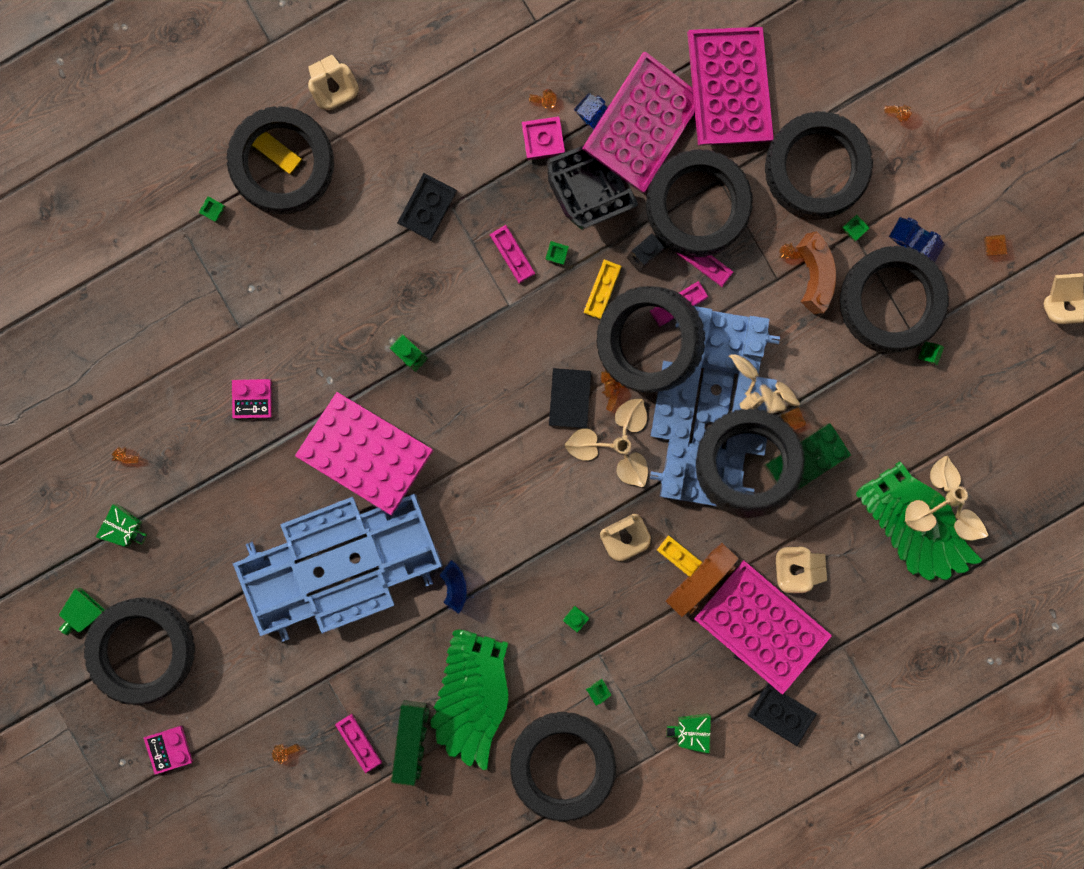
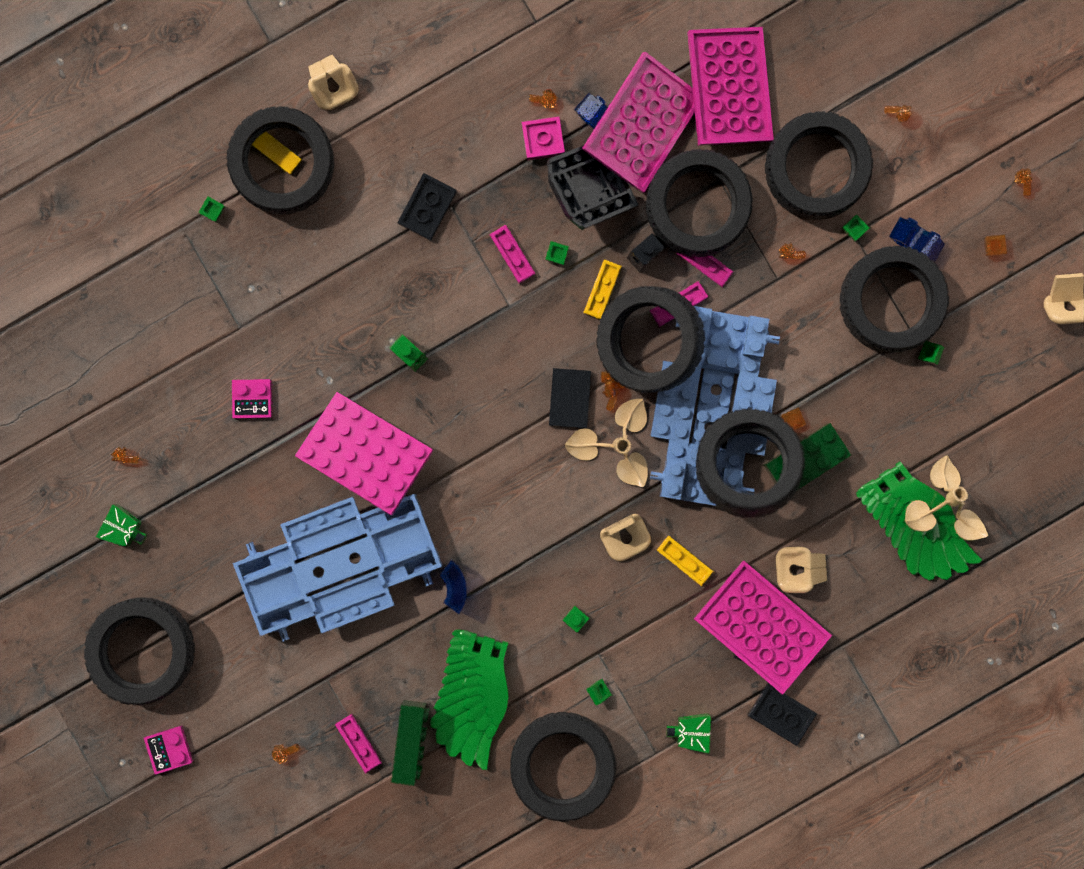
(79, 612): green torso -> none
(708, 574): dark orange brick -> none
(771, 398): tan plant -> none
(822, 272): dark orange brick -> none
(1024, 177): none -> clear orange plate

